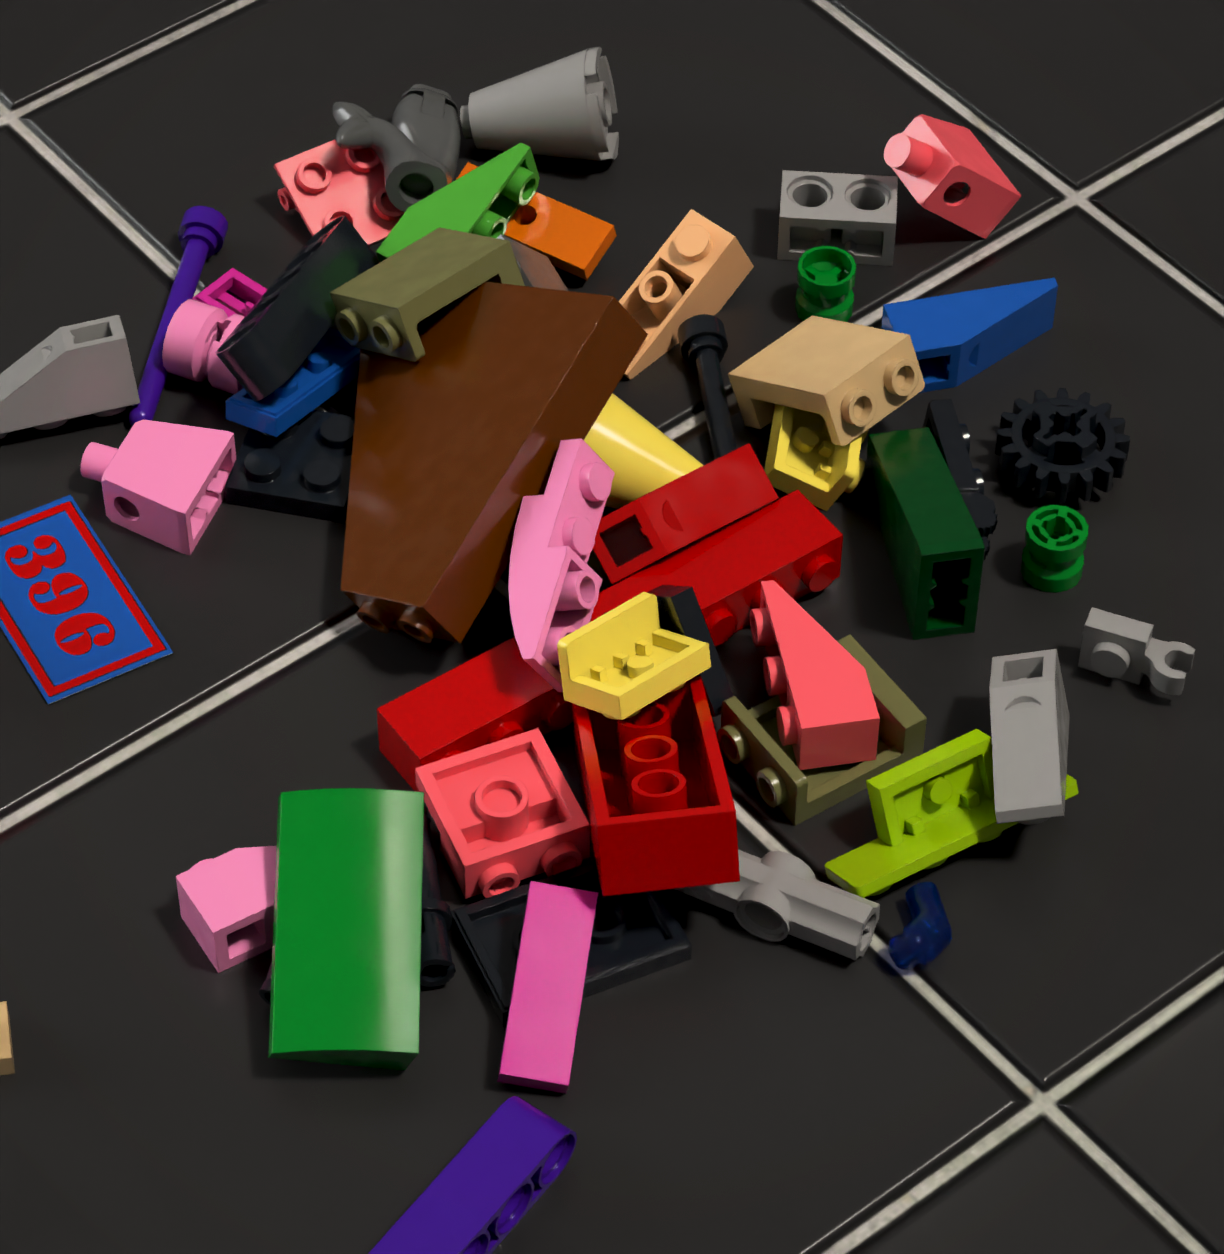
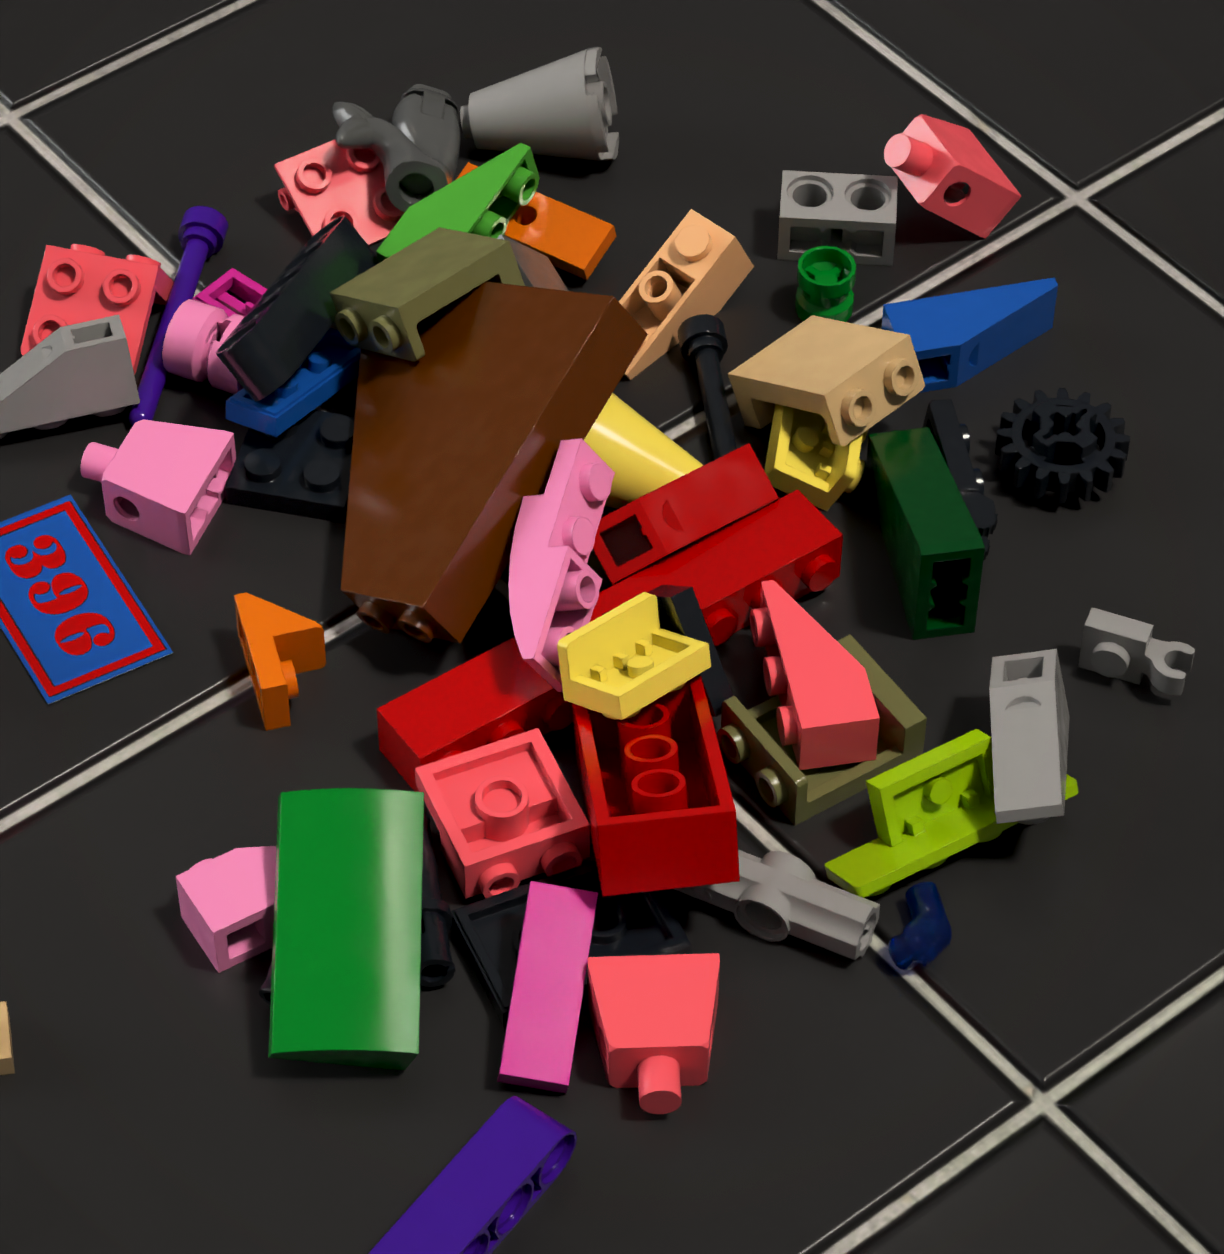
(89, 286): none -> coral bracket
(276, 649): none -> orange slope
(654, 1022): none -> coral torso
(1054, 548): green wheel -> none

